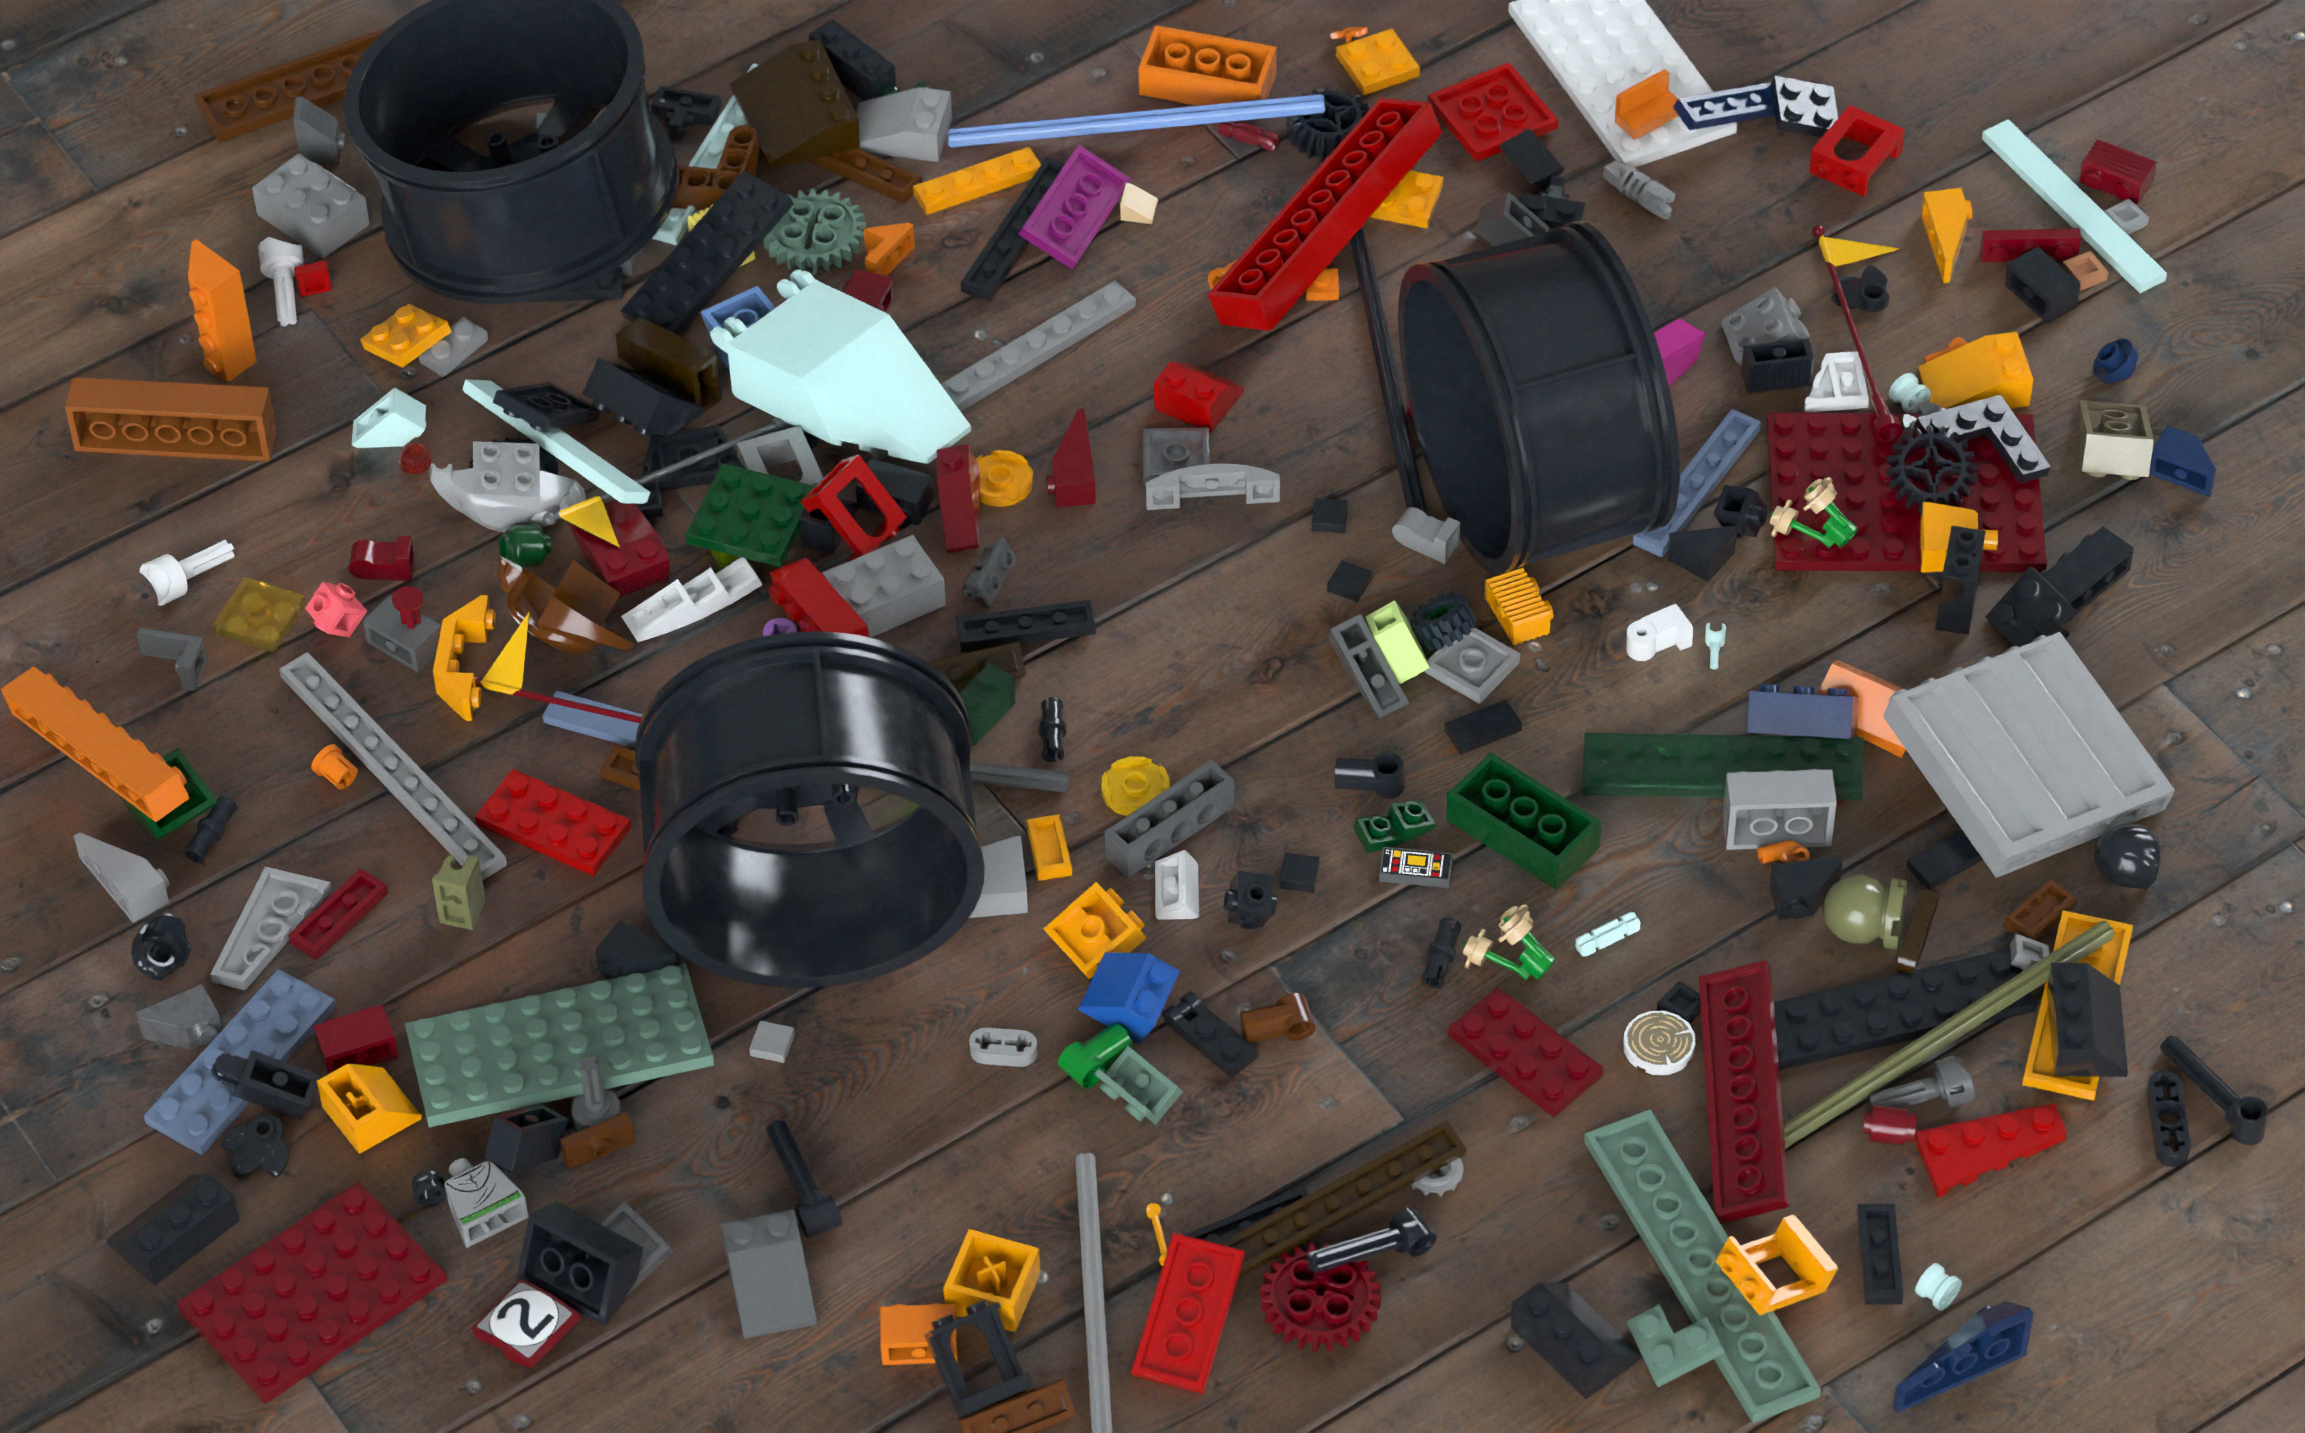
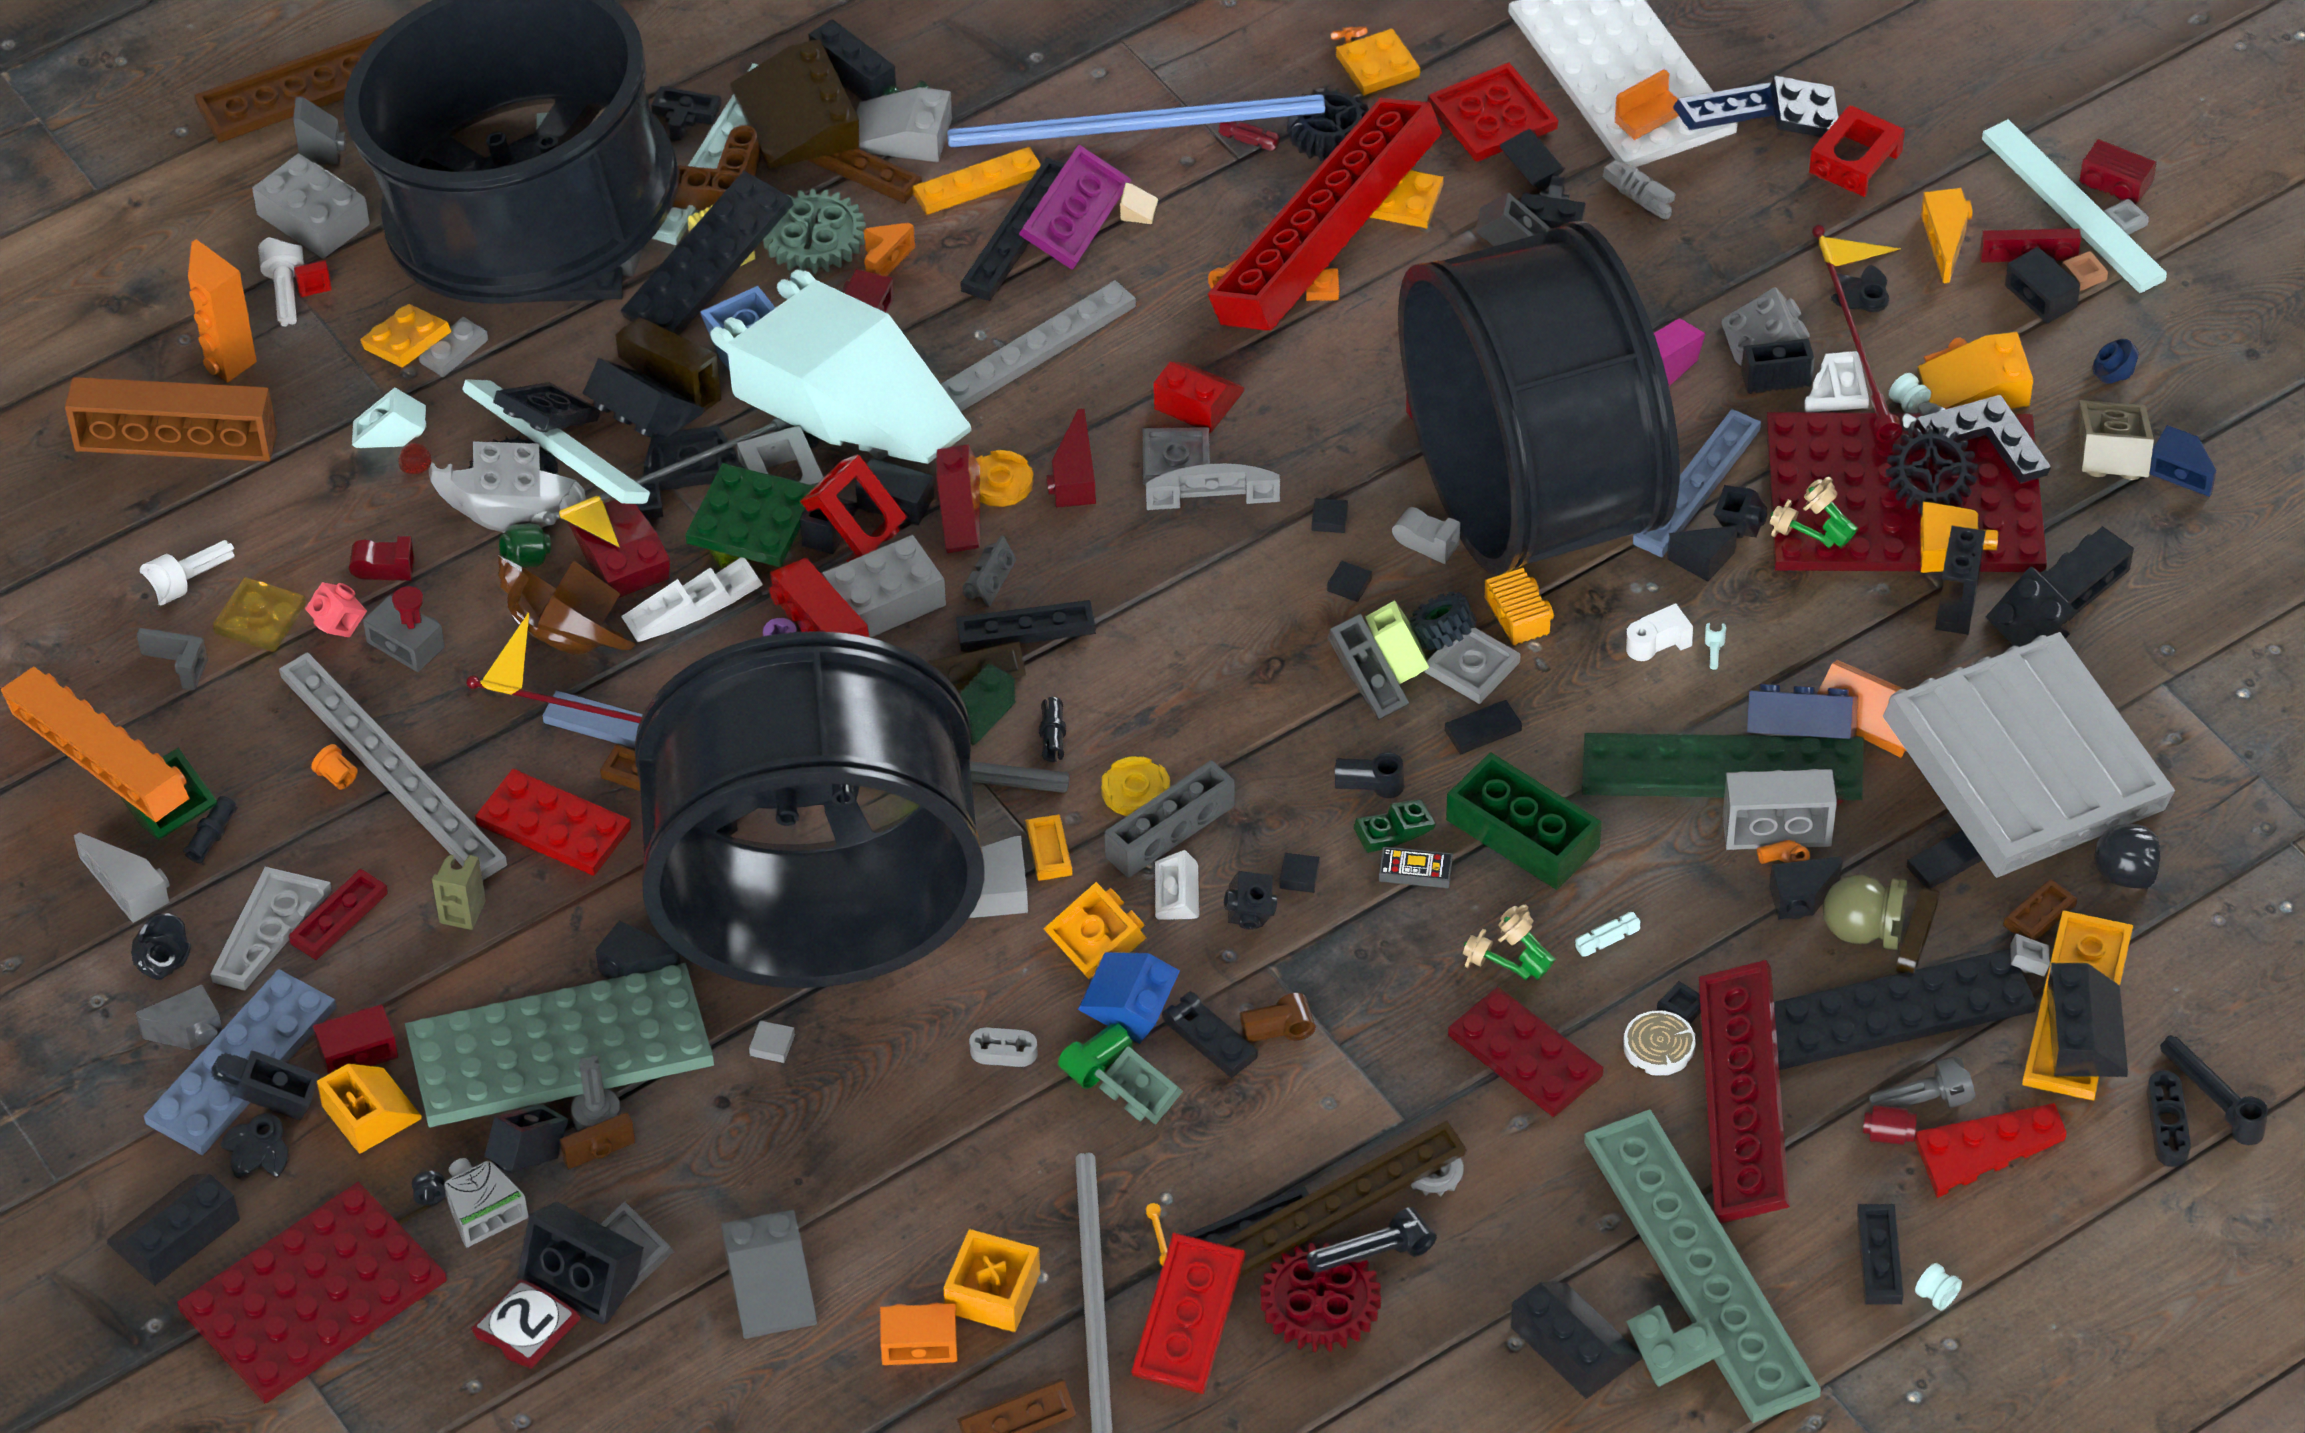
(466, 624): light orange slope -> none
(815, 1209): black axle -> none
(990, 1324): black panel -> none
(1205, 68): orange brick -> none
(1387, 371): black axle -> none
(1441, 952): black pin -> none
(1797, 1249): light orange panel -> none
(1943, 1034): olive axle -> none
(1979, 1346): dark blue wedge -> none

